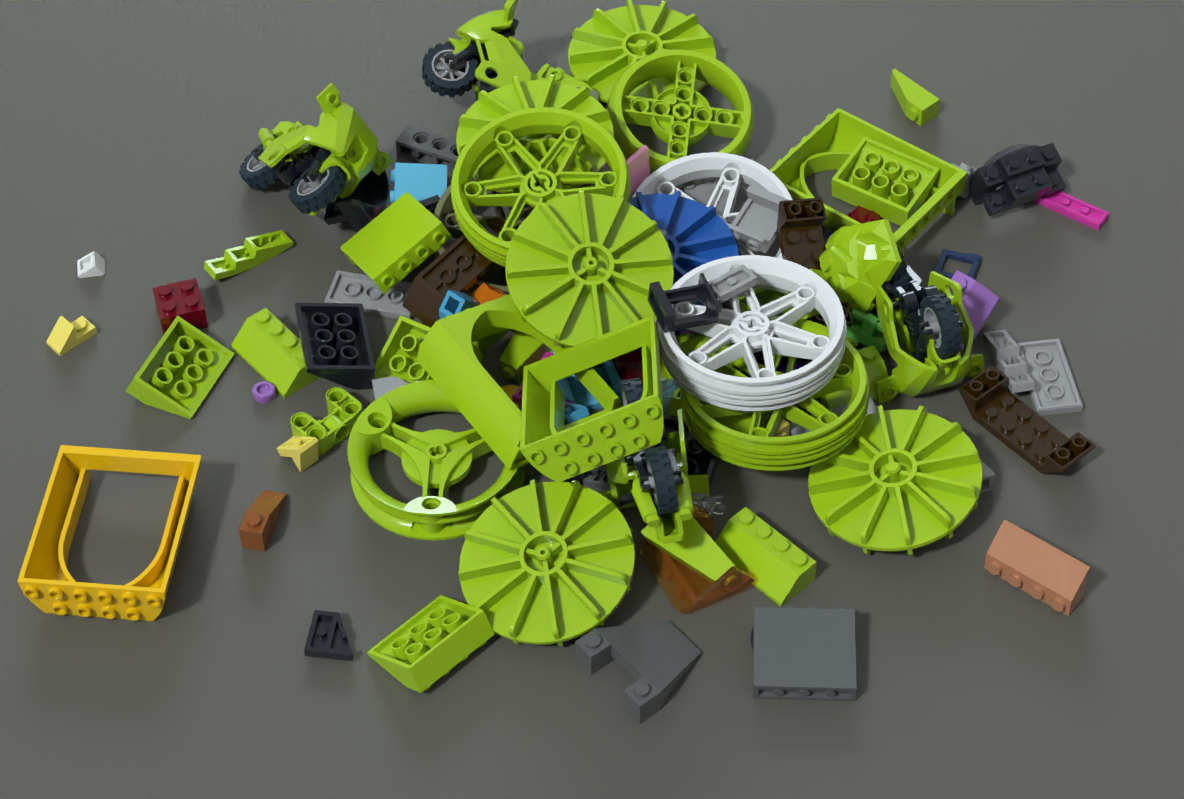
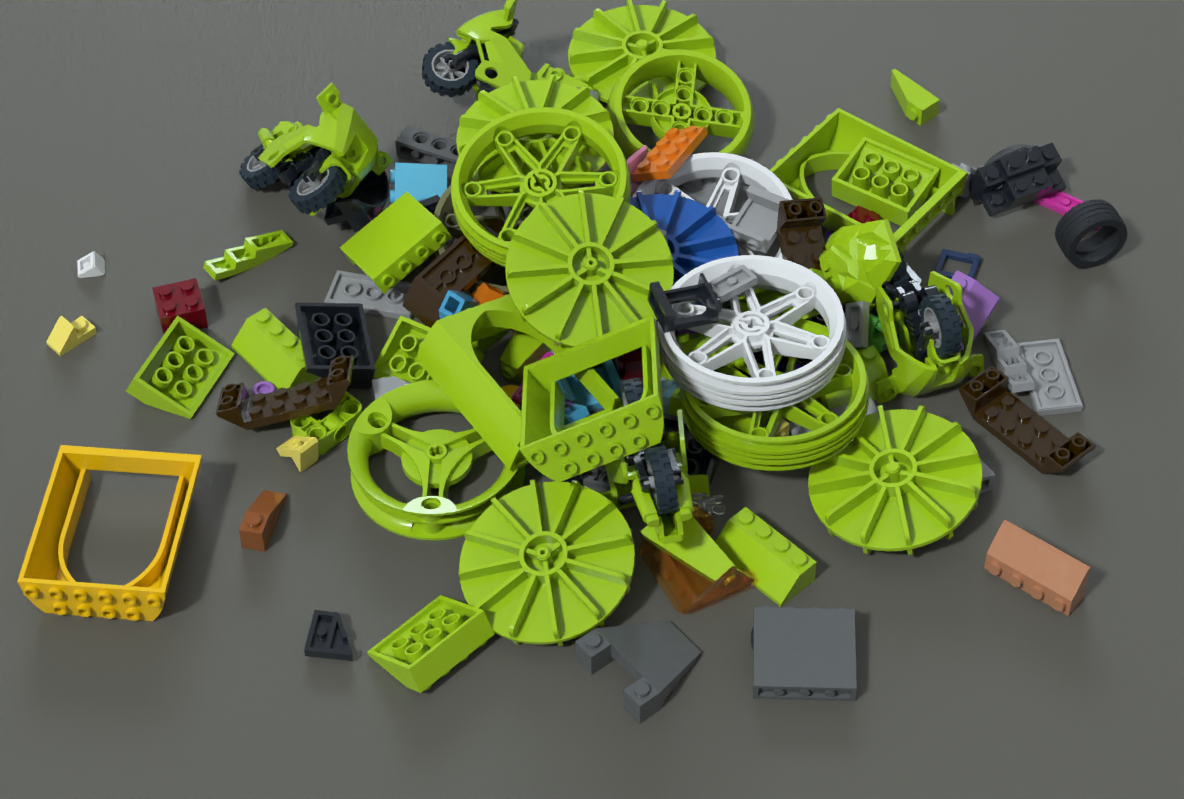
(285, 403): none -> dark brown slope
(669, 153): none -> orange plate
(857, 324): none -> light grey plate
(1082, 220): none -> black tyre

